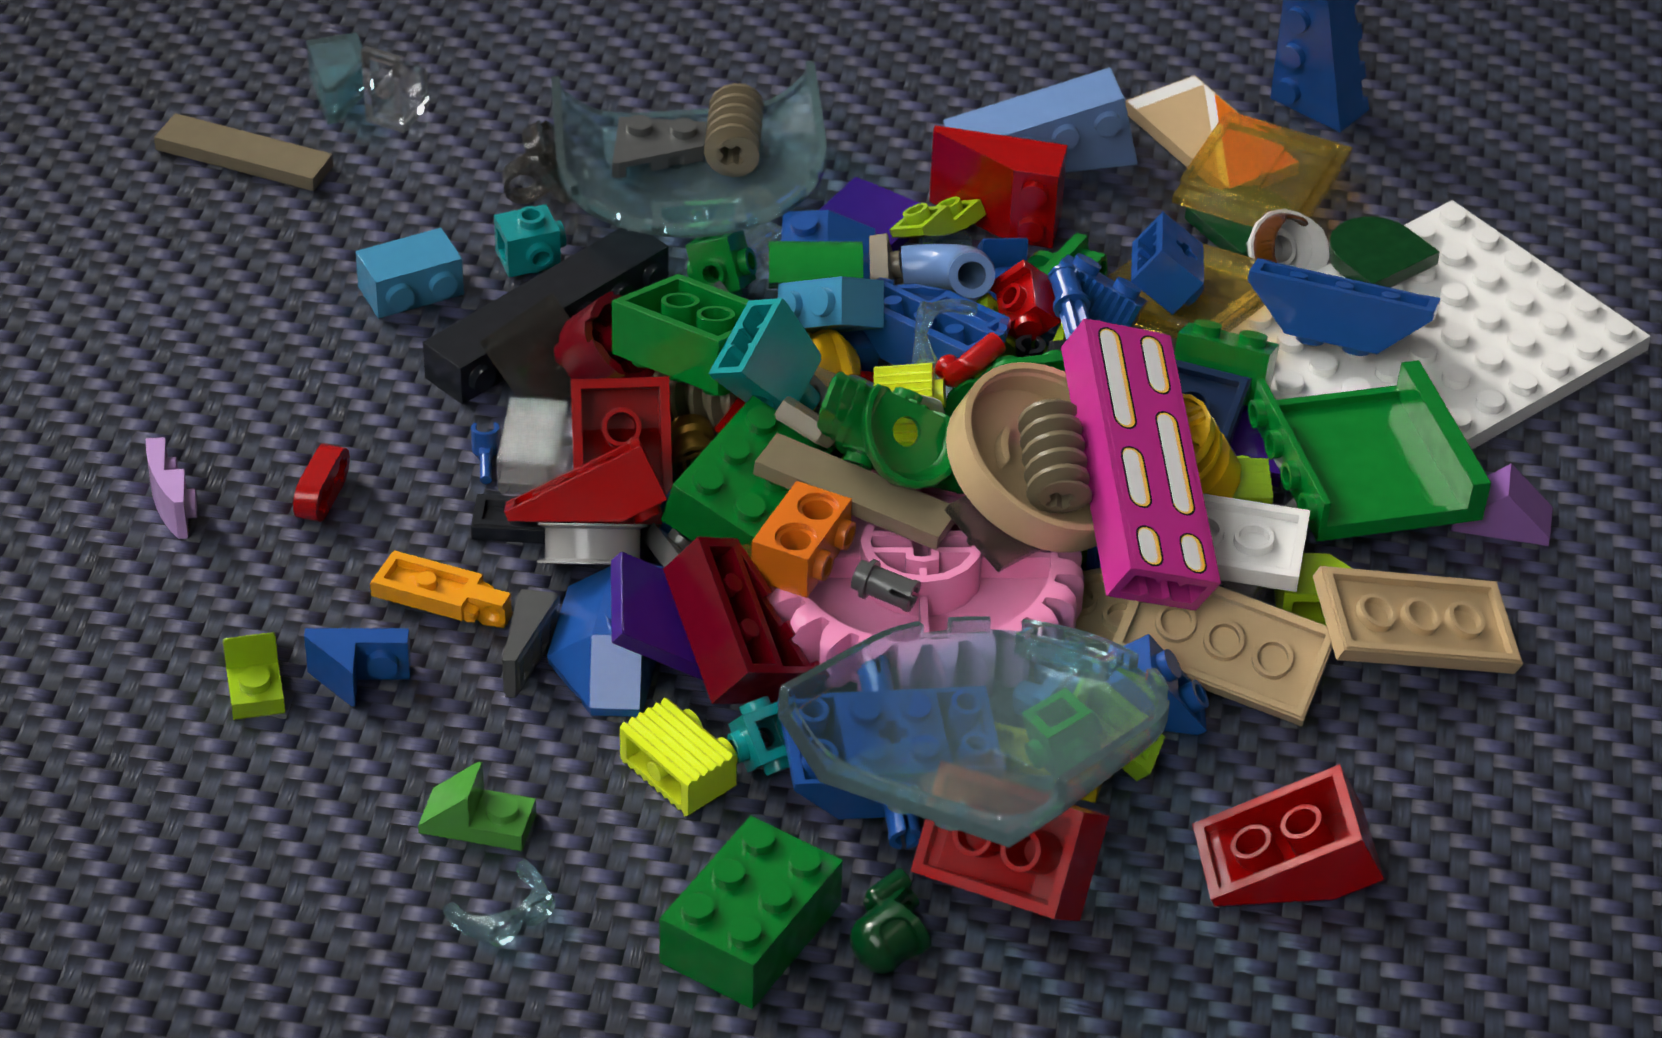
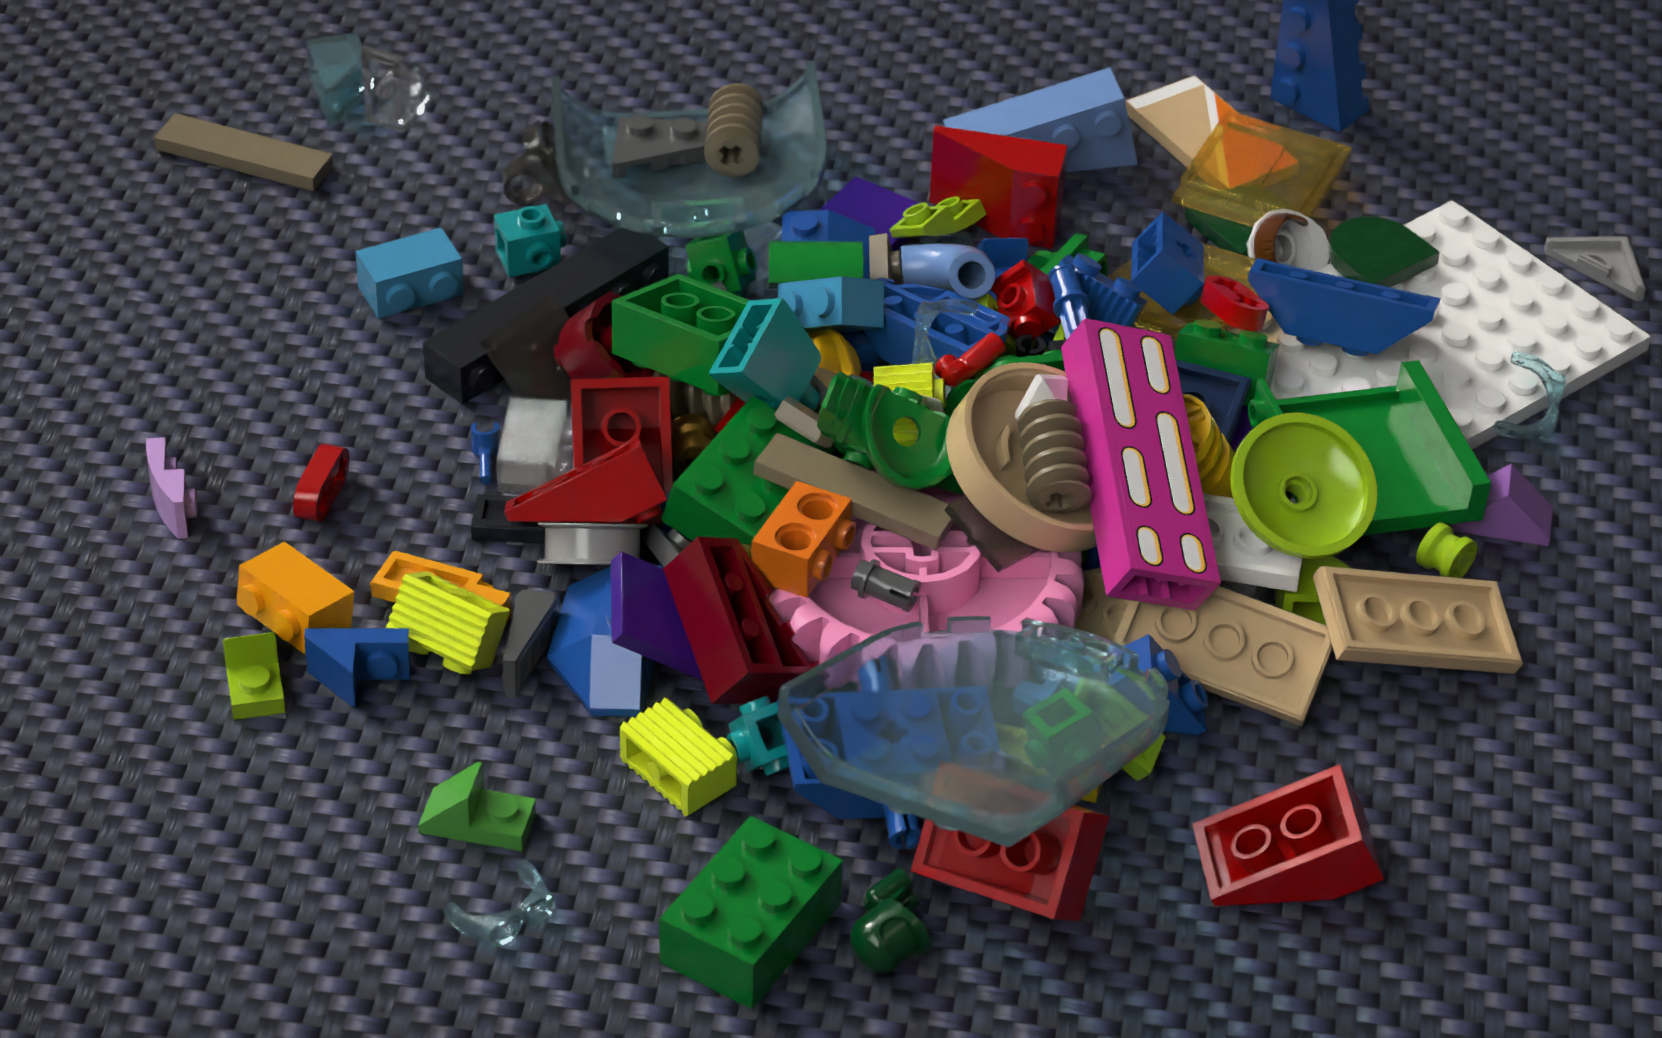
(292, 594): none -> light orange brick
(448, 621): none -> neon yellow brick
(1044, 388): none -> white slope
(1234, 303): none -> red beam
(1320, 468): none -> lime dish
(1446, 551): none -> lime wheel
(1554, 386): none -> clear light blue cap
(1602, 259): none -> light grey tile

